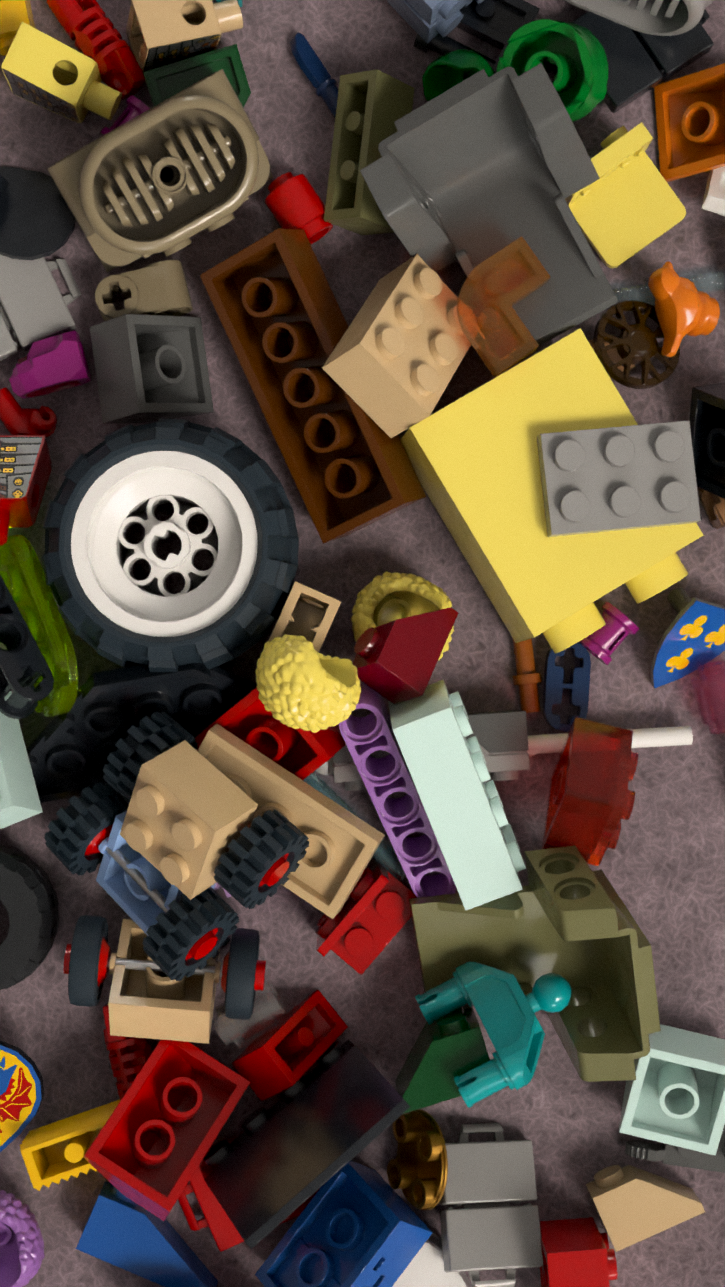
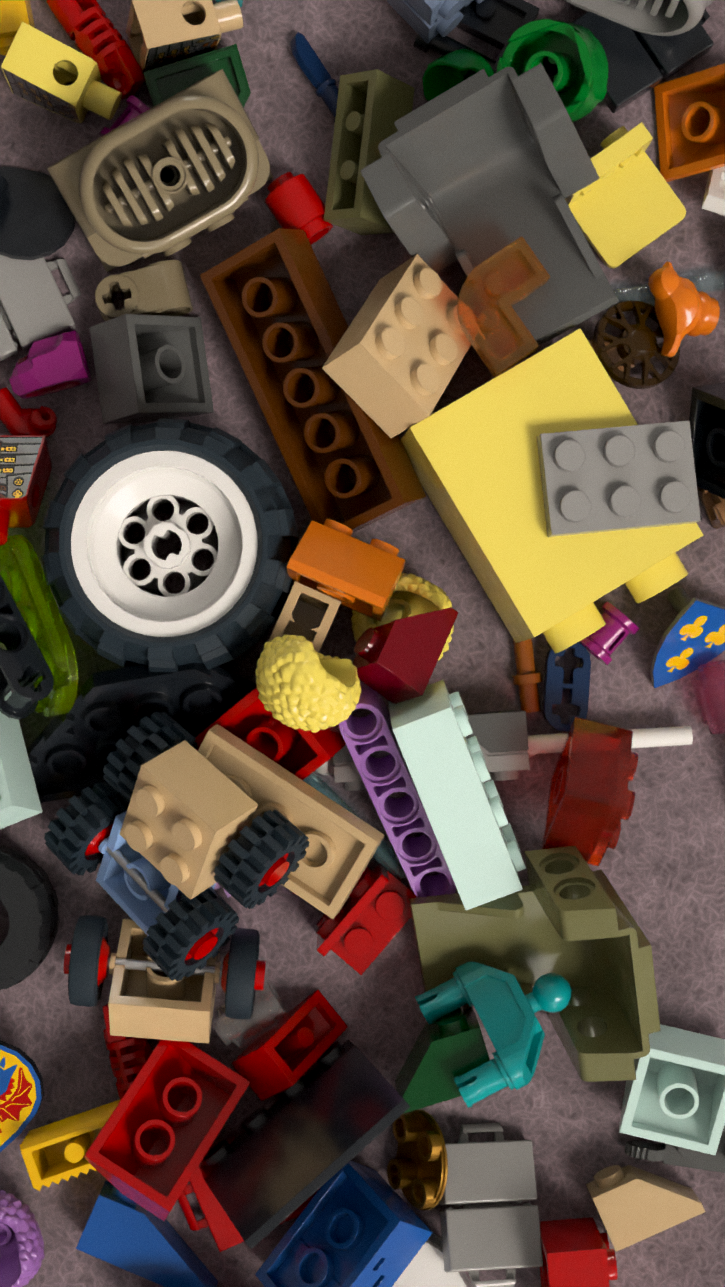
(347, 568): none -> orange slope

